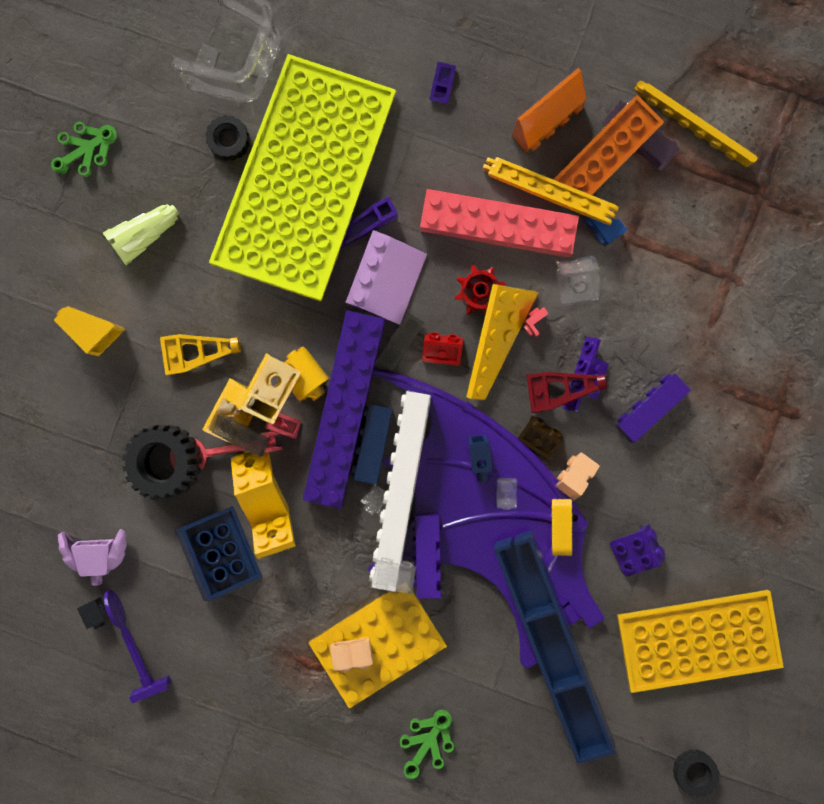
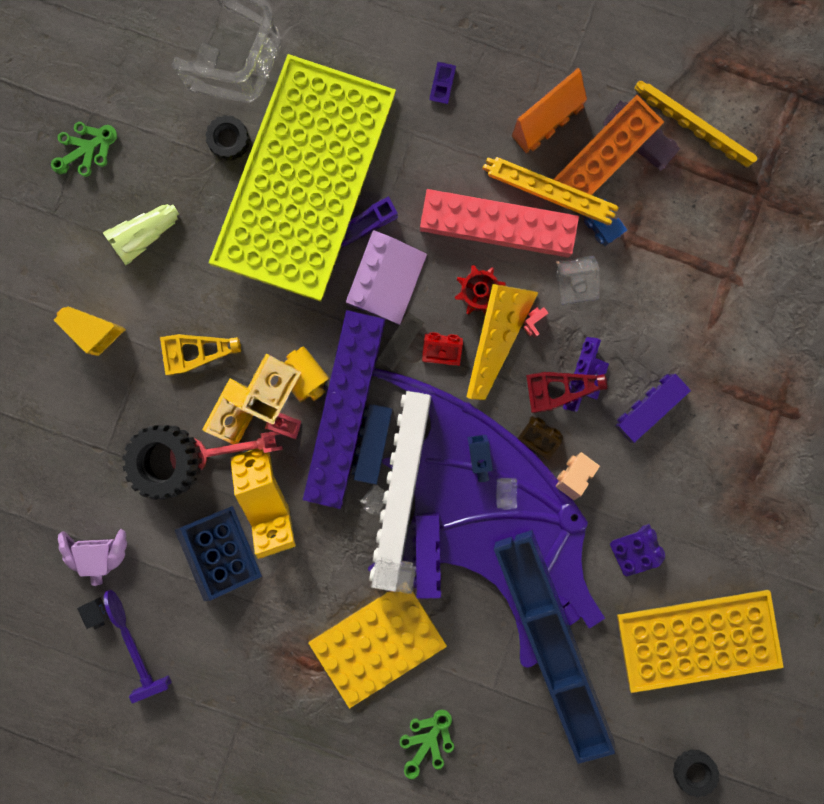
(240, 435): clear smoke plate -> none
(351, 654): light nougat brick -> none
(561, 527): yellow beam -> none

